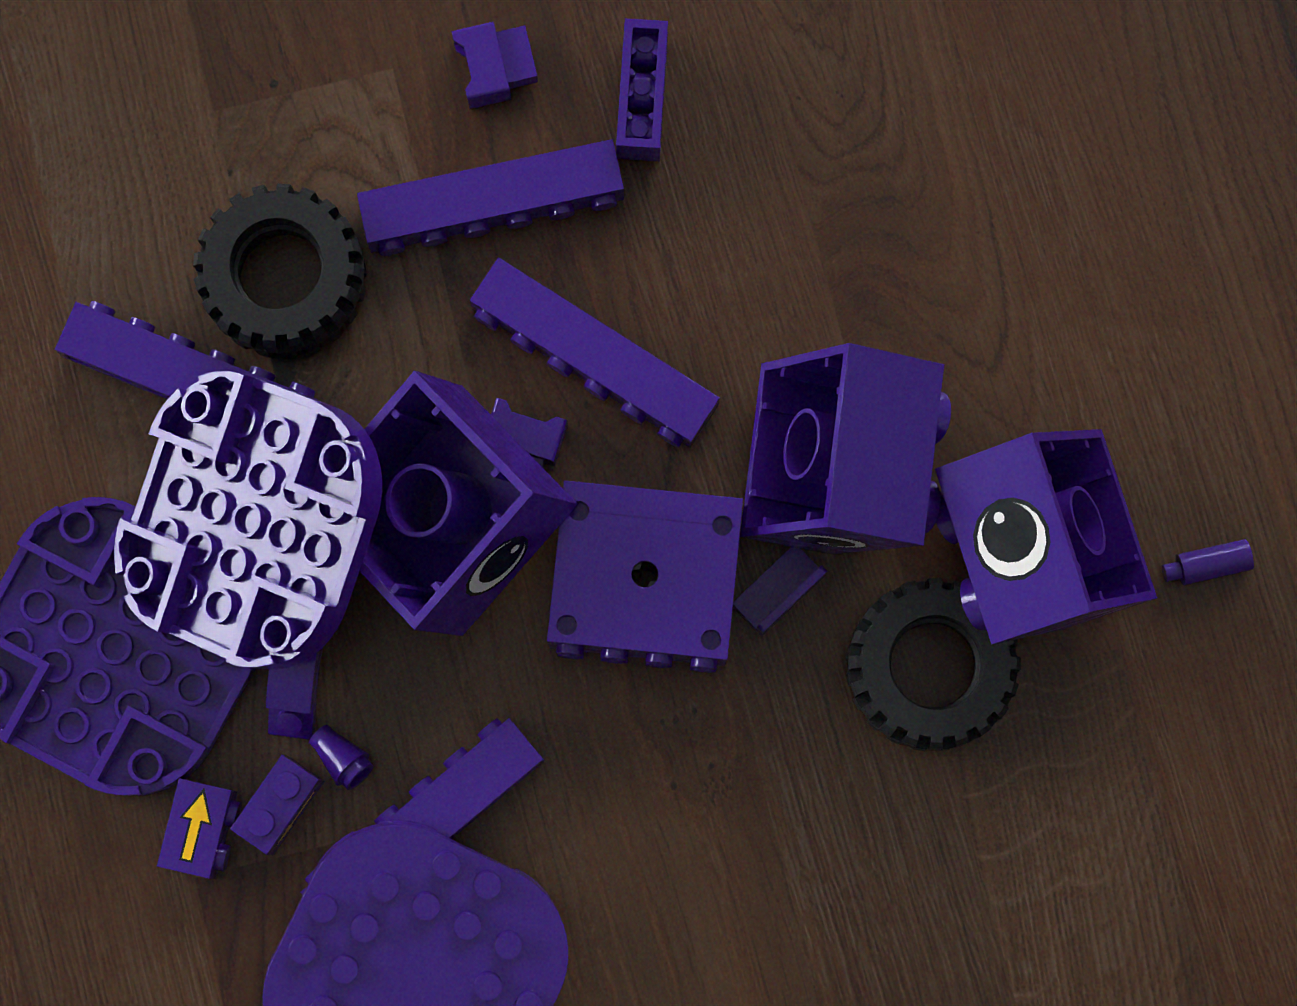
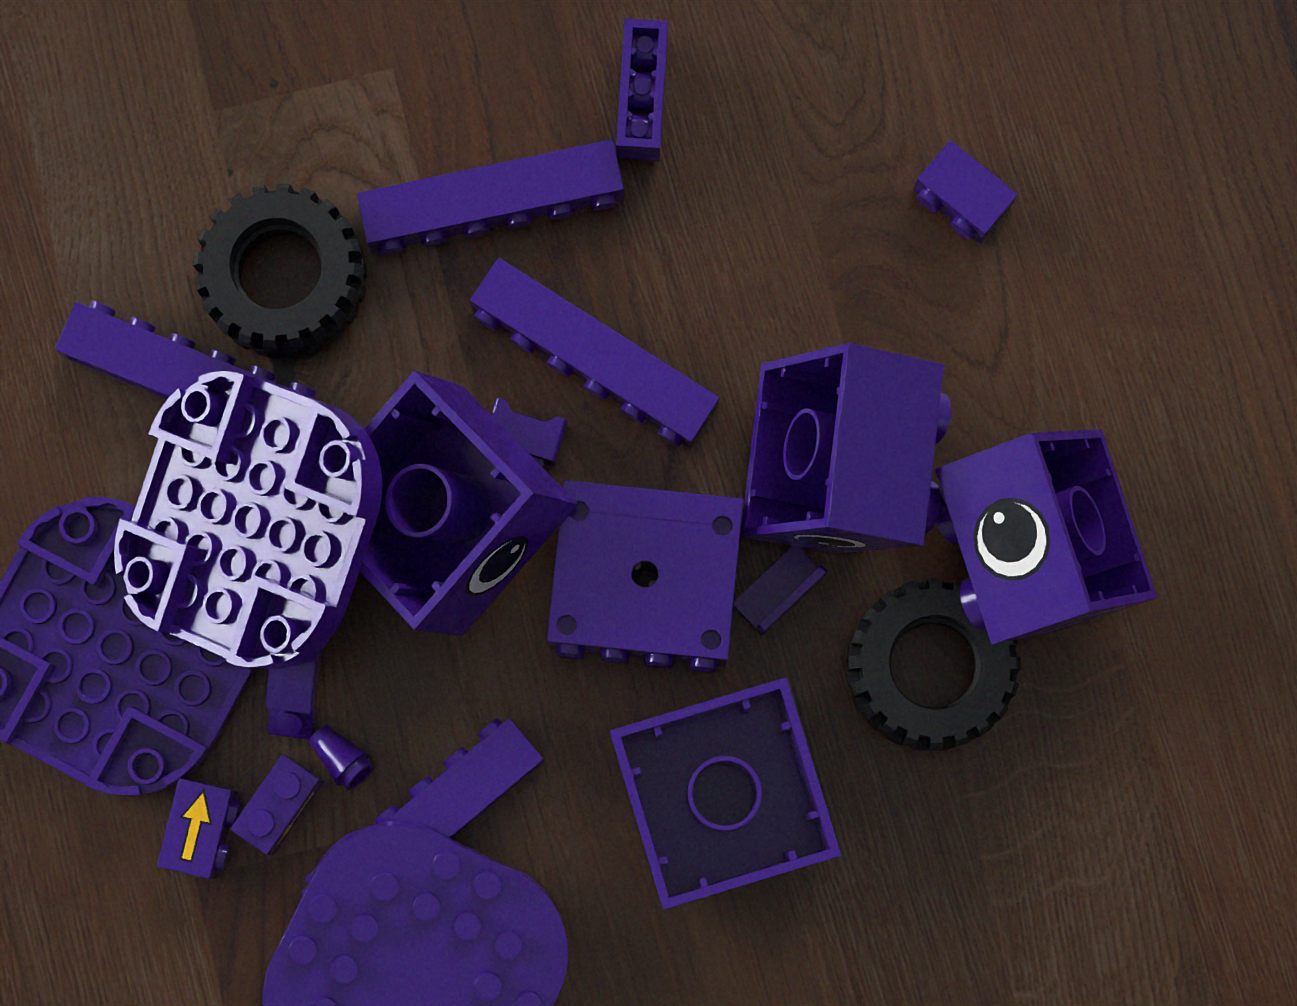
(495, 62): dark purple piece -> none
(725, 793): none -> dark purple brick
(963, 192): none -> dark purple brick
(1210, 563): dark purple cylinder -> none

